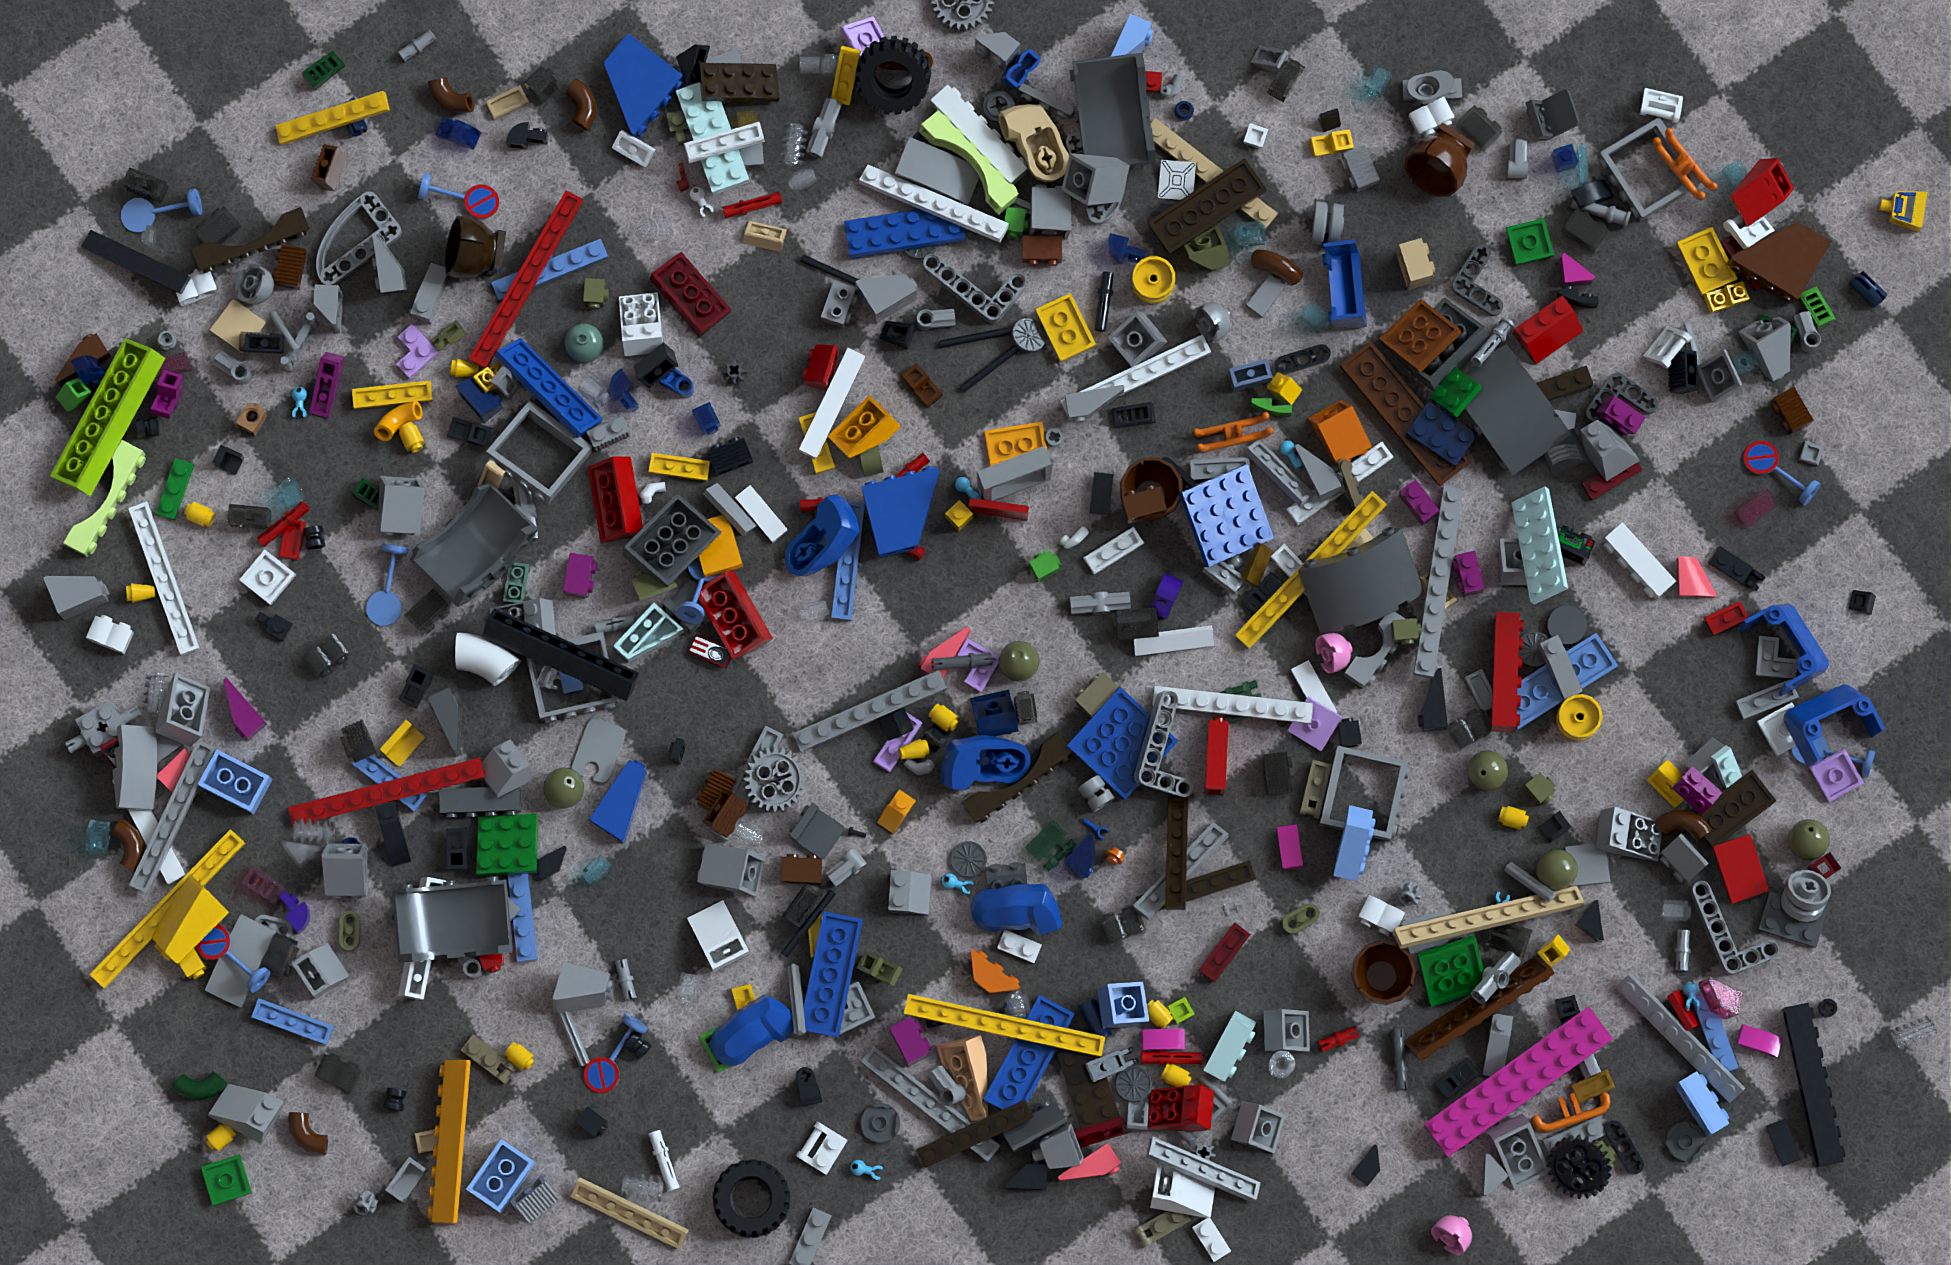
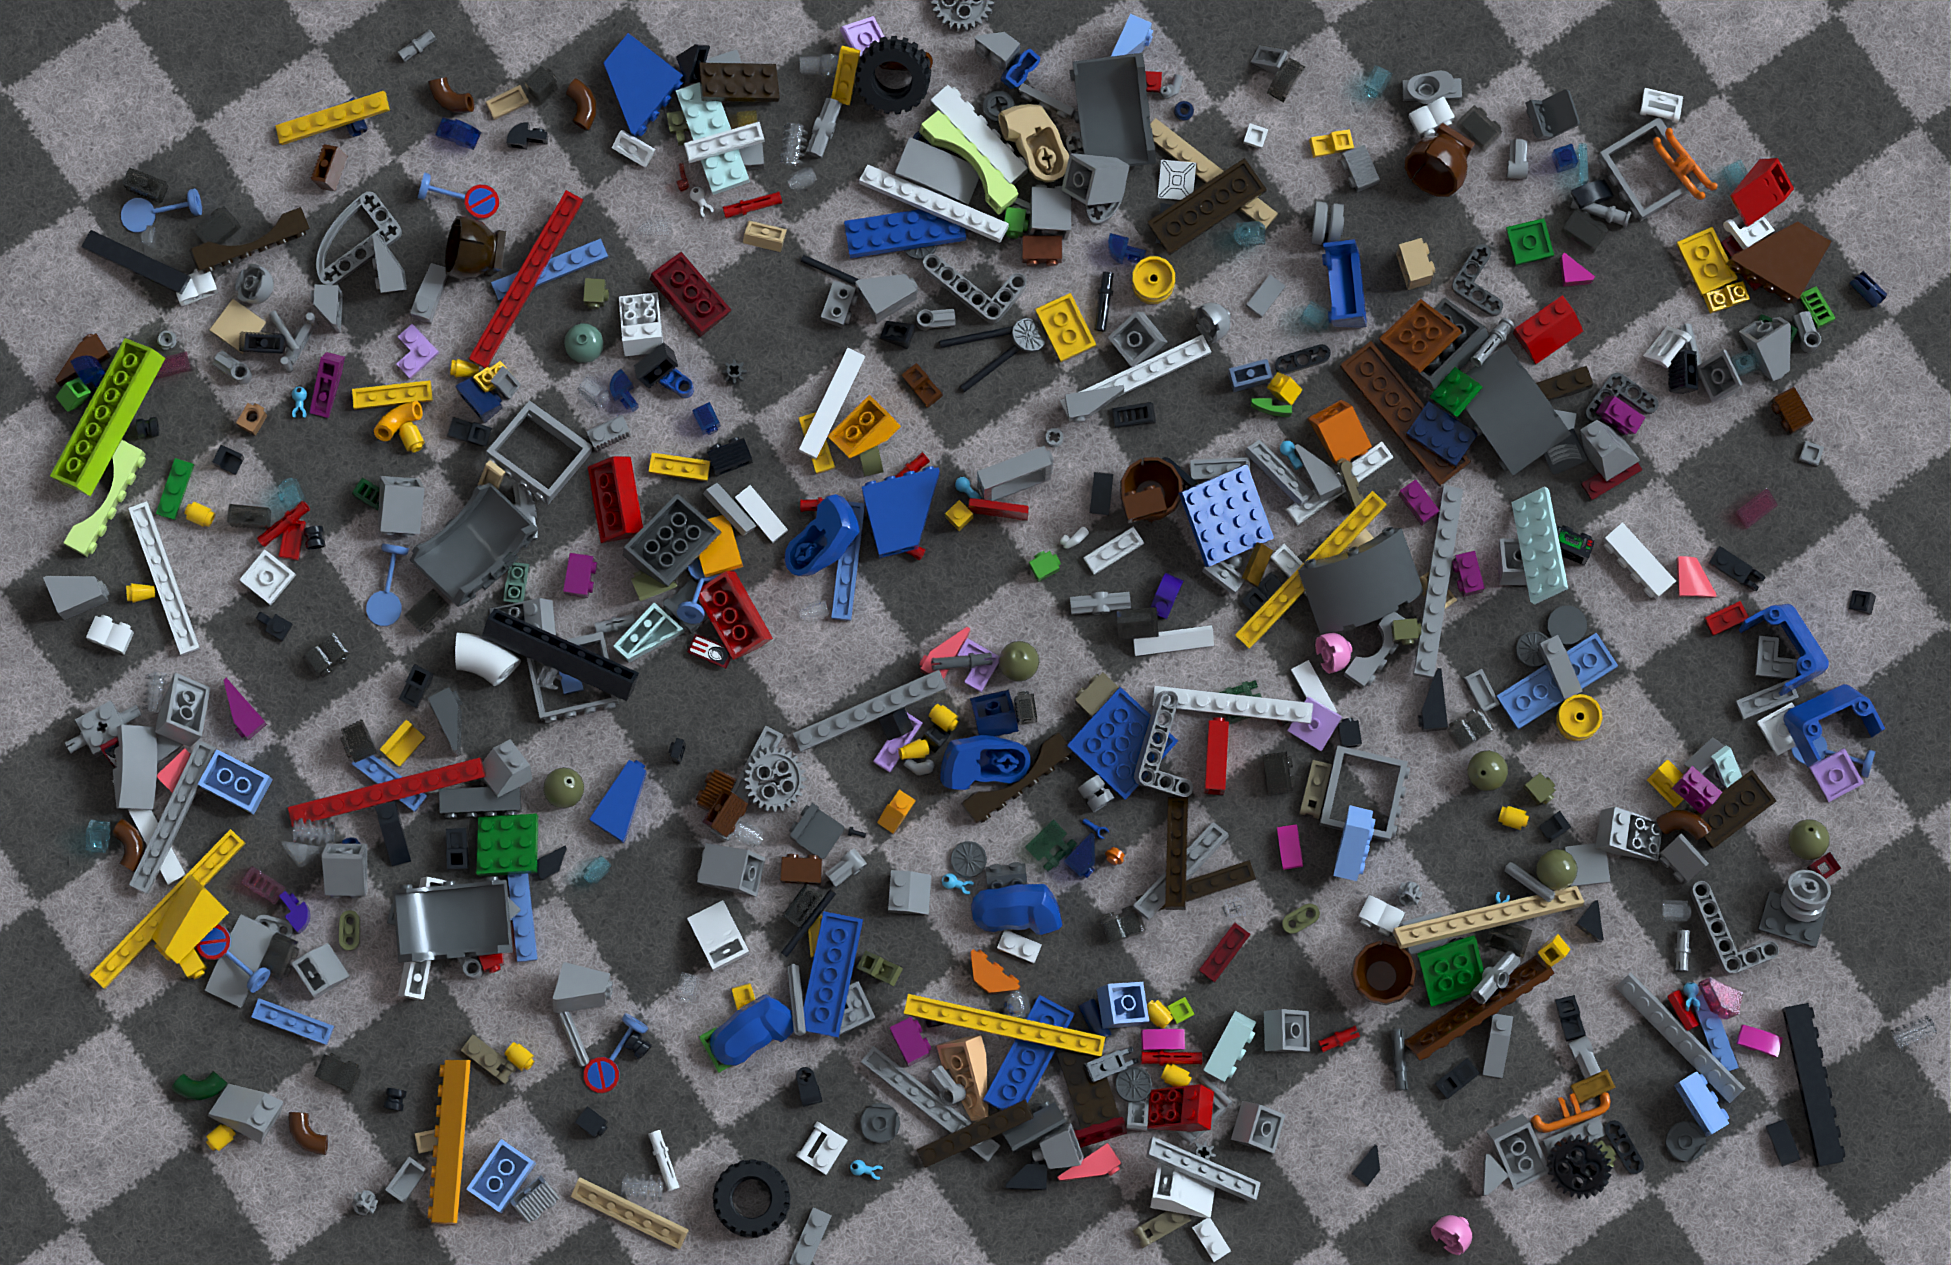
(168, 394): magenta brick -> none
(226, 1180): green plate -> none
(290, 266): reddish brown brick -> none
(328, 74): dark green slope -> none
(450, 334): olive plate -> none
(548, 387): blue plate -> none
(599, 745): light grey piece -> none
(625, 979): light grey pin -> none
(650, 489): white arm -> none
(821, 366): red slope -> none
(1013, 441): light orange tile -> none
(1209, 249): olive slope -> none
(1233, 433): orange piece -> none
(1278, 265): reddish brown cylinder -> none
(1287, 1059): clear piece -> none
(1329, 120): black slope -> none
(1506, 672): red brick -> none
(1518, 1081): dark pink brick -> none
(1572, 297): black slope -> none
(1740, 868): red tile -> none
(1763, 458): piece -> none
(1829, 1002): black bush -> none
(1906, 209): yellow torso -> none

